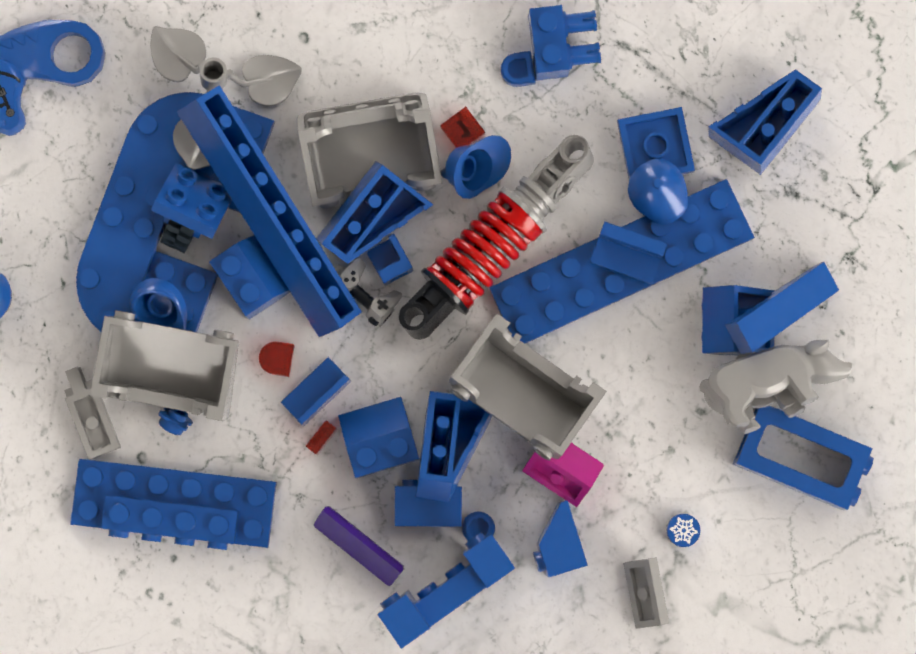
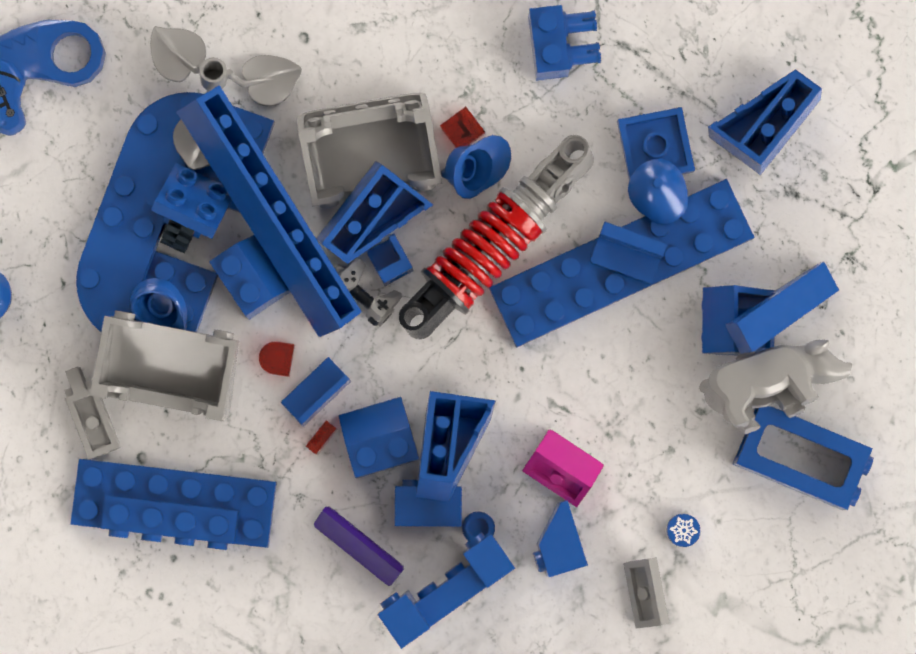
(174, 420): blue plate -> none
(518, 69): blue tile -> none
(524, 390): light grey windscreen -> none

